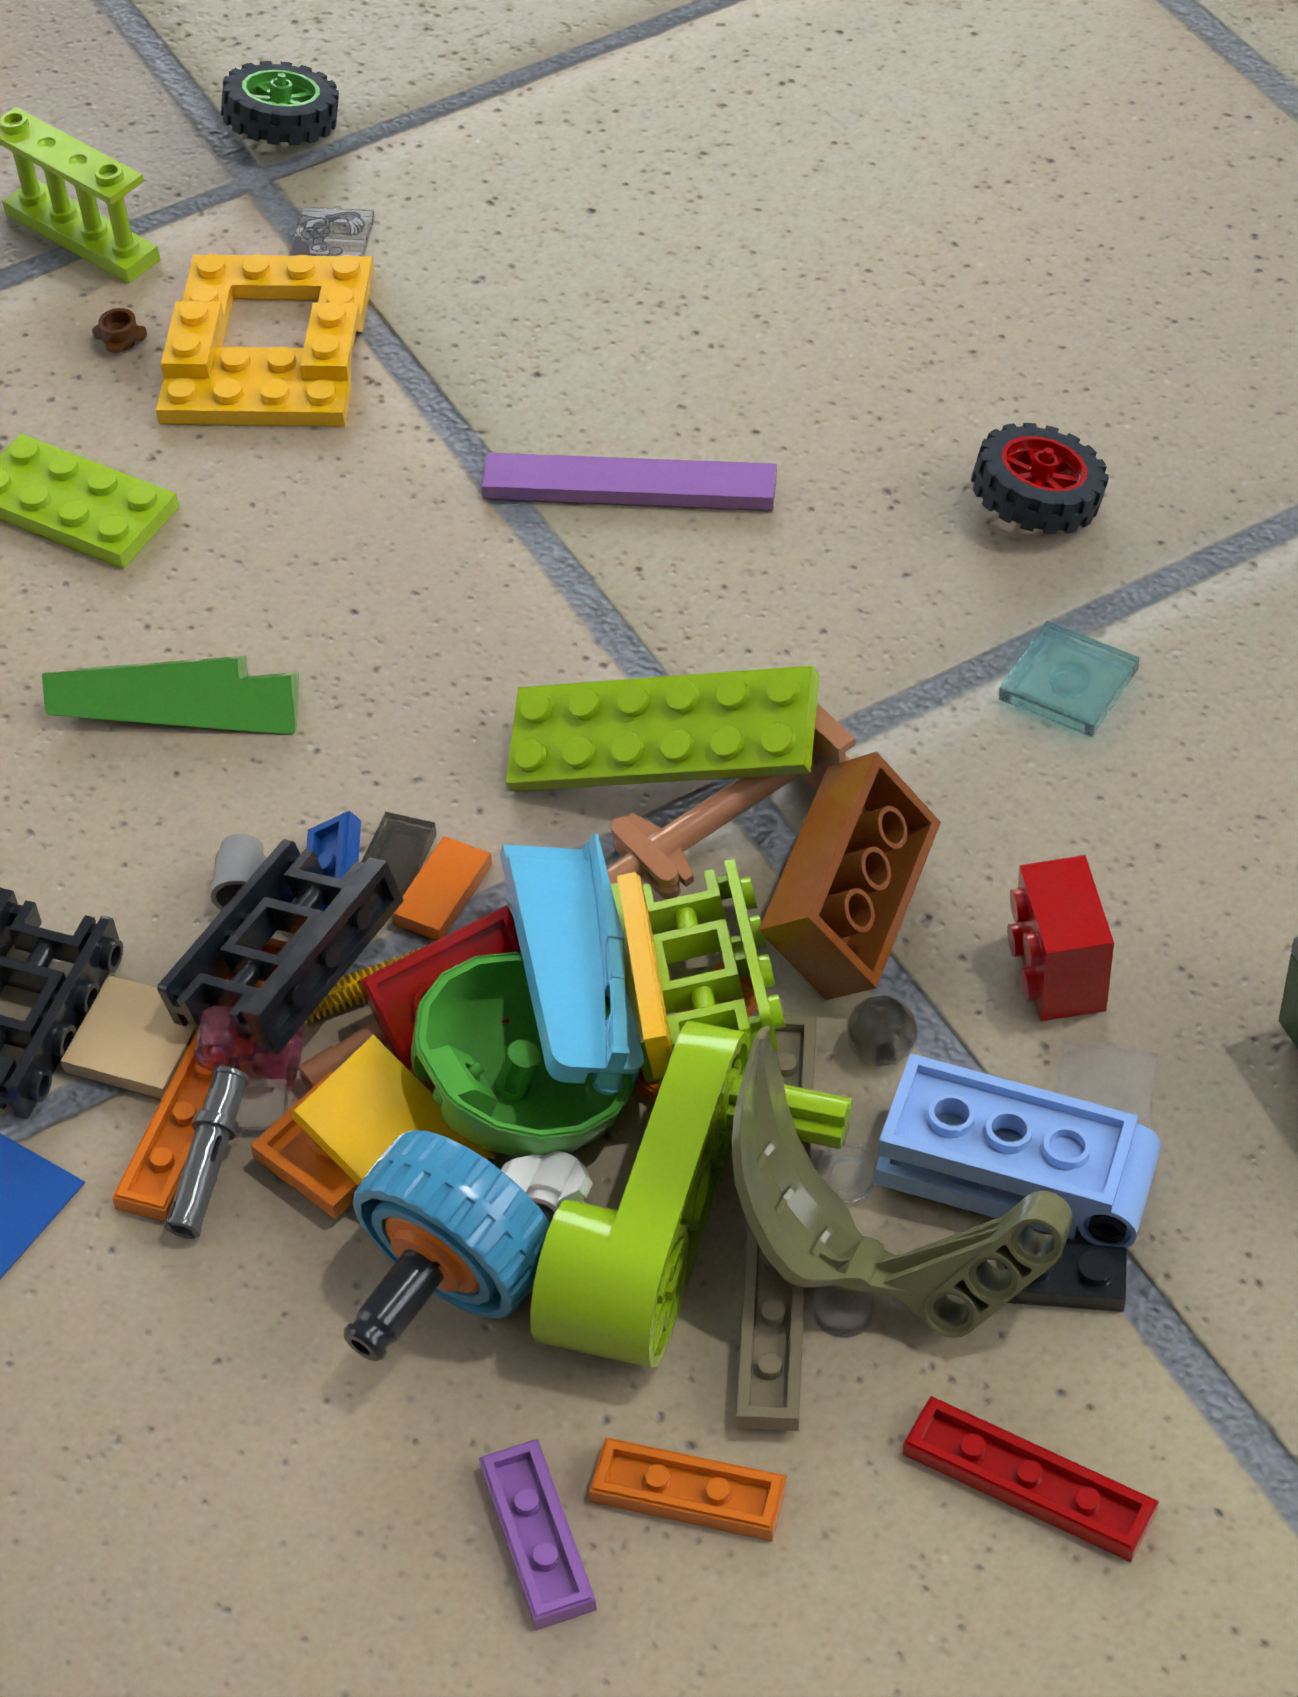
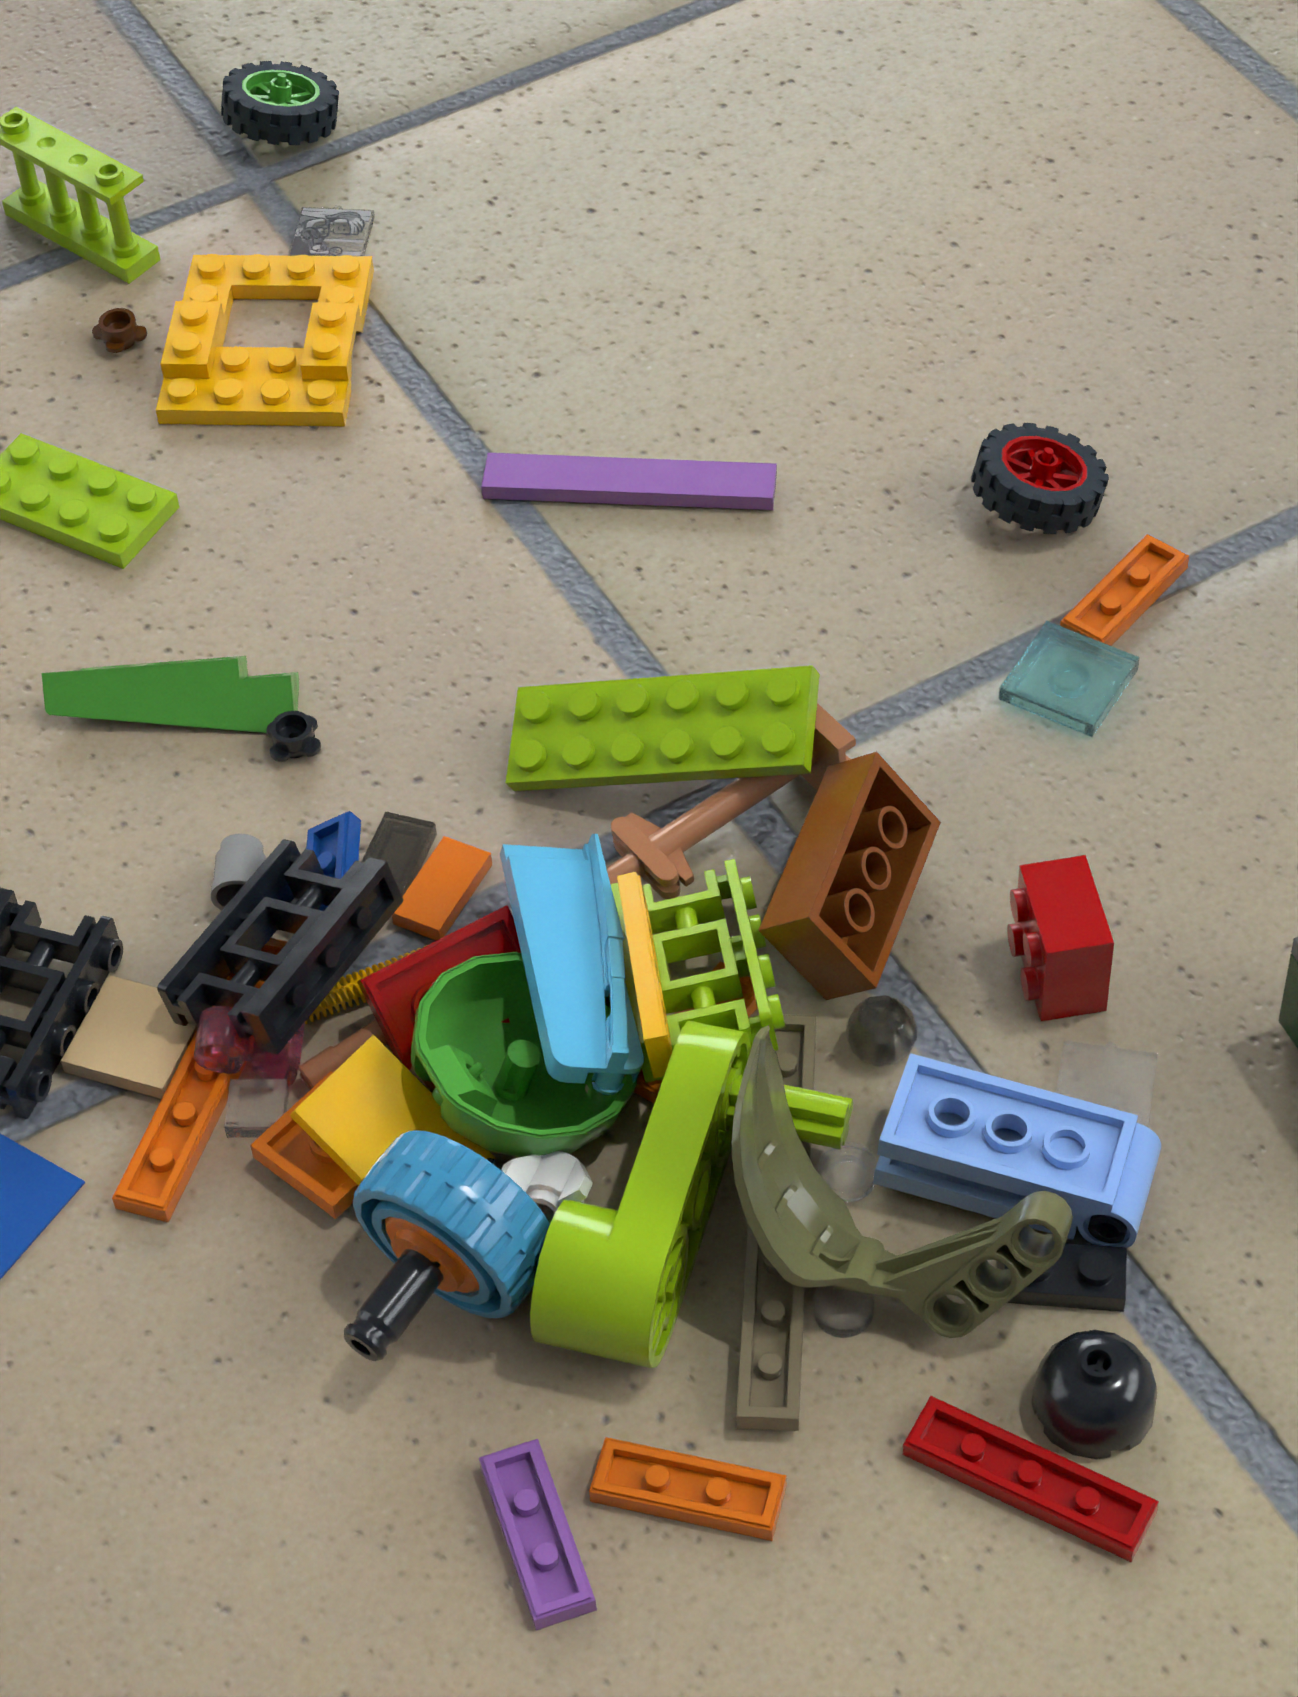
(213, 1130): dark grey pin -> none
(293, 736): none -> black plate
(1094, 1394): none -> black cylinder
(1127, 591): none -> orange tile

